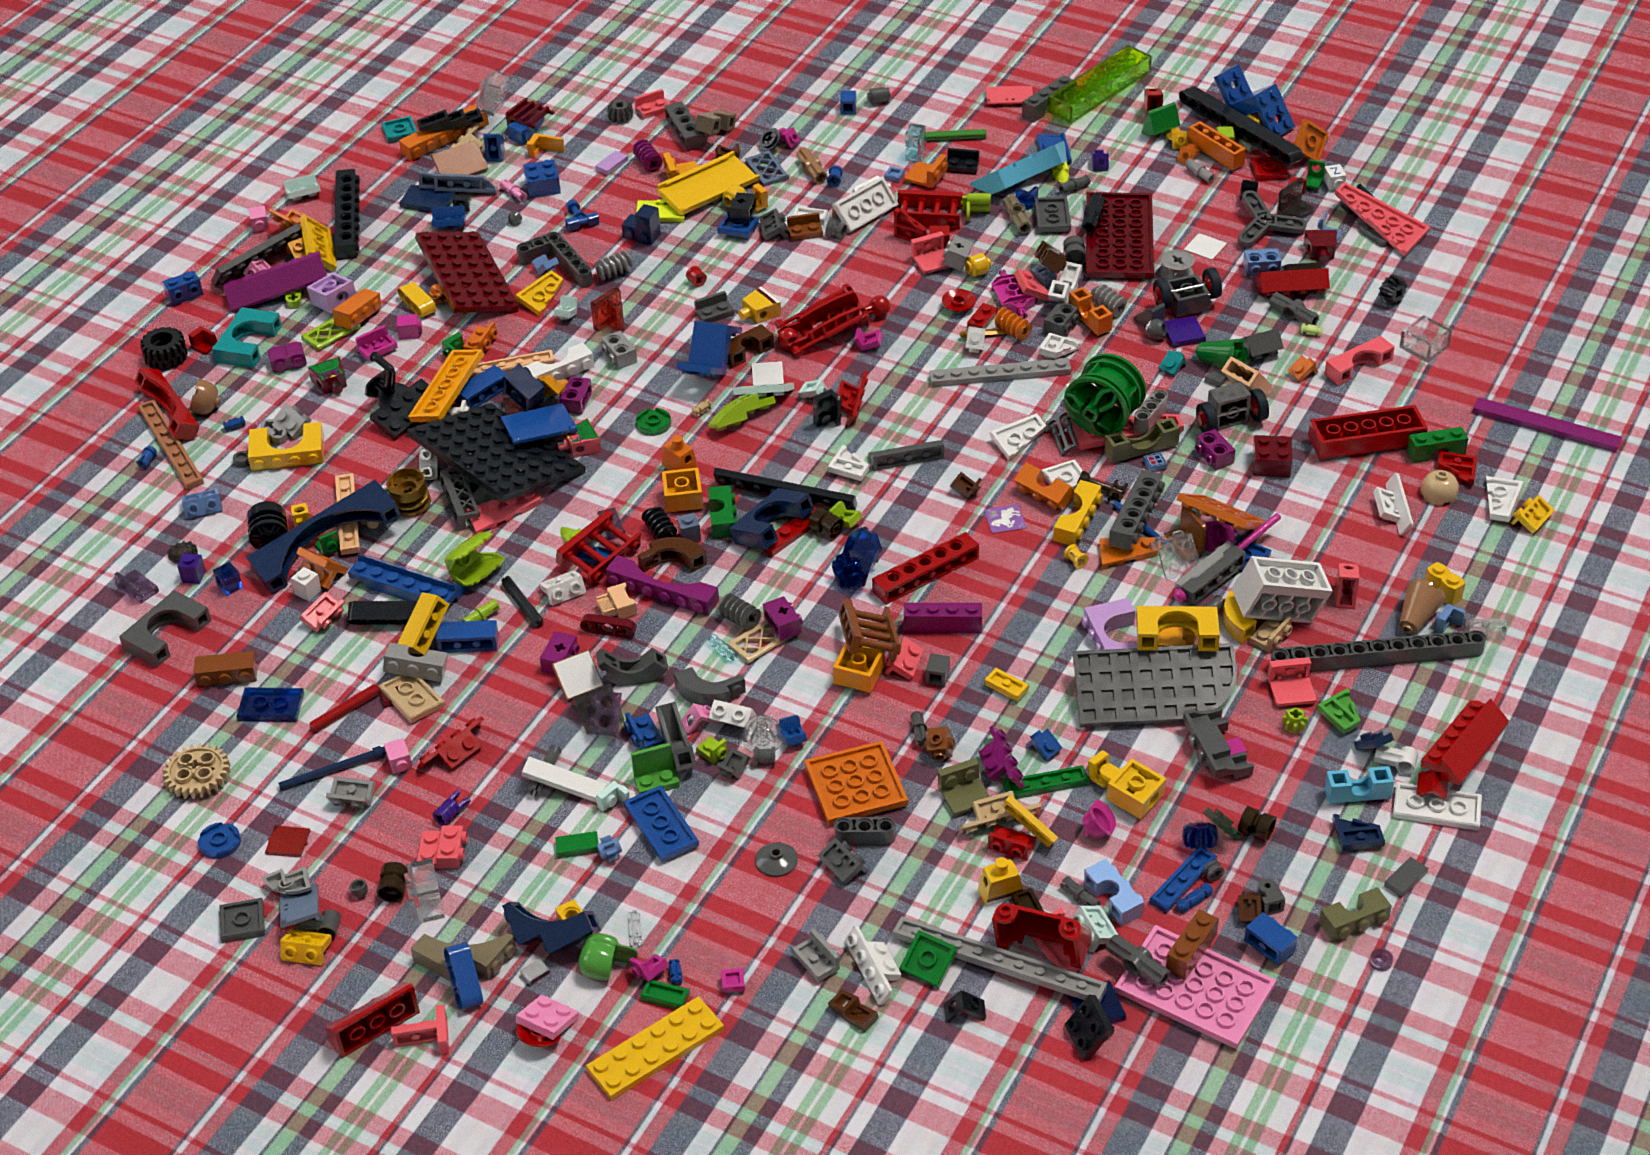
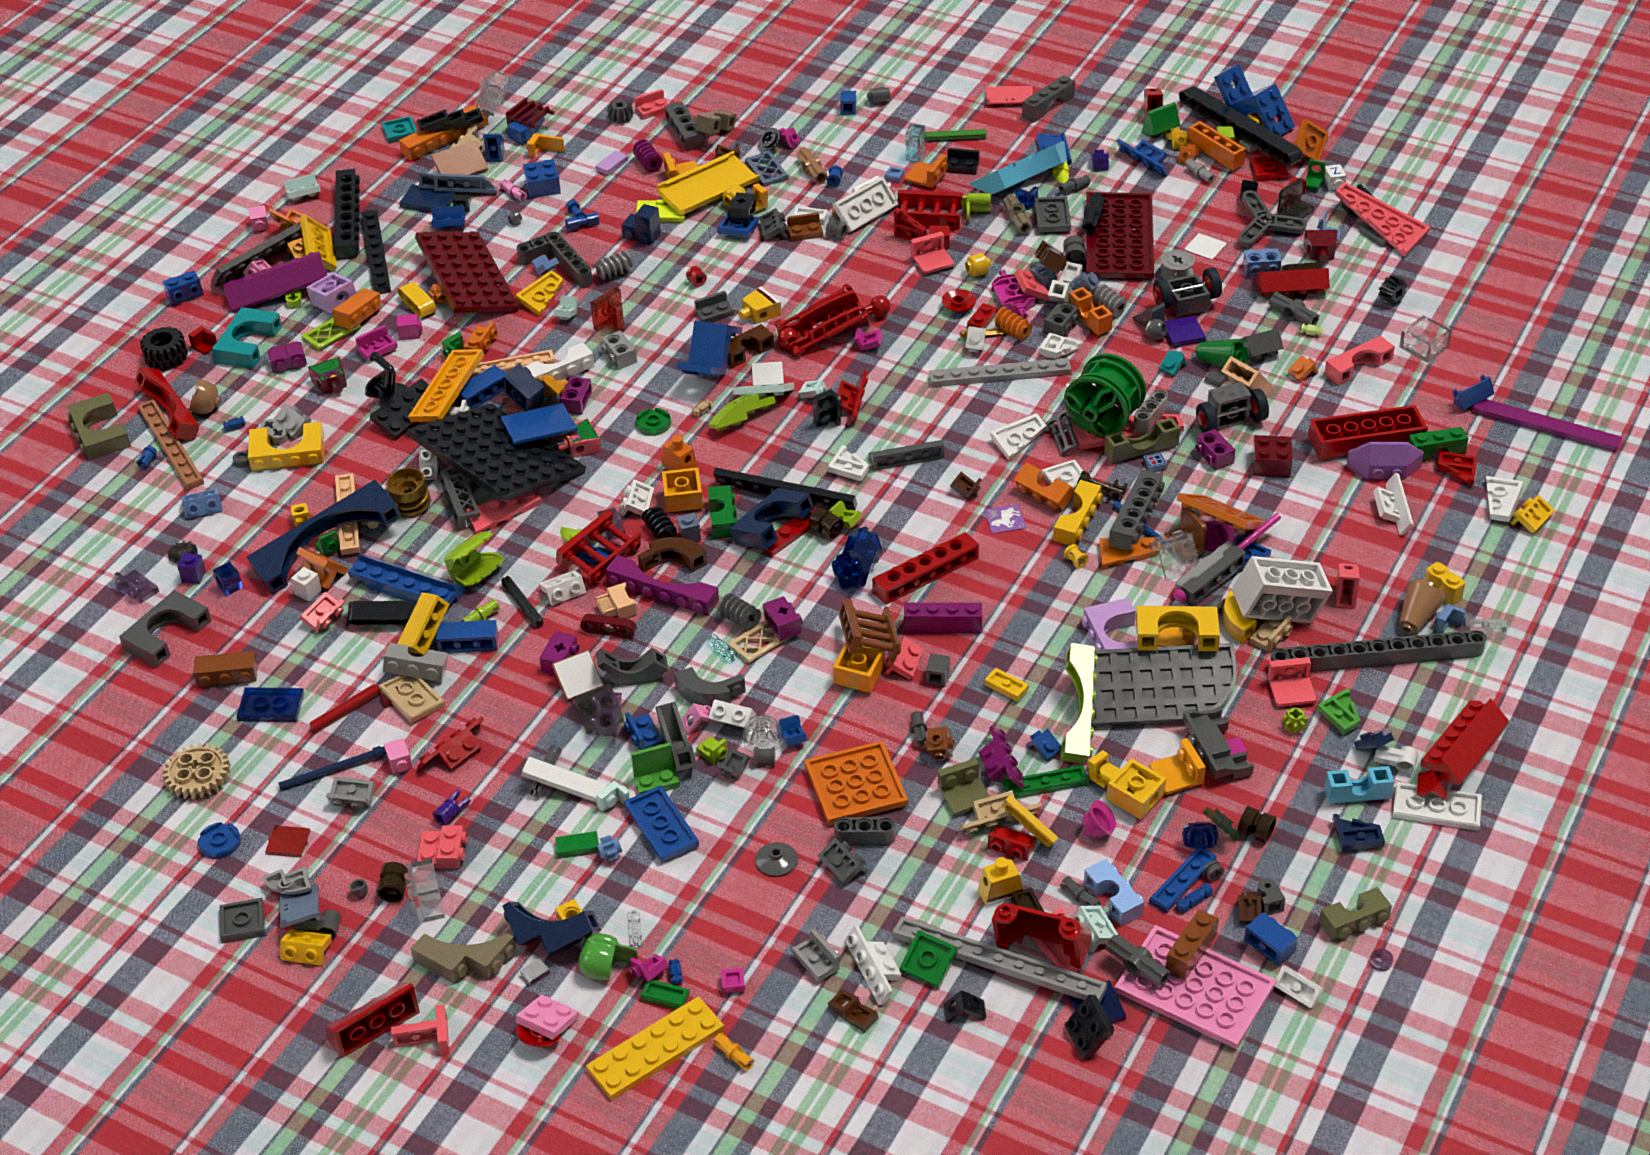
(97, 442): none -> olive arch
(265, 523): black wheel -> none
(376, 252): none -> black plate
(463, 976): blue beam -> none
(637, 498): none -> white bracket
(733, 1052): none -> light orange pin
(957, 252): light grey brick -> none
(1080, 667): none -> arch
(1088, 281): none -> sand blue brick
(1099, 84): clear neon green brick -> none
(1147, 154): none -> blue bracket
(1182, 769): none -> light orange bracket
(1298, 986): none -> white plate
(1384, 459): none -> medium lavender wedge
(1406, 877): dark grey tile -> none
(1439, 488): tan cylinder -> none
(1474, 394): none -> blue hinge

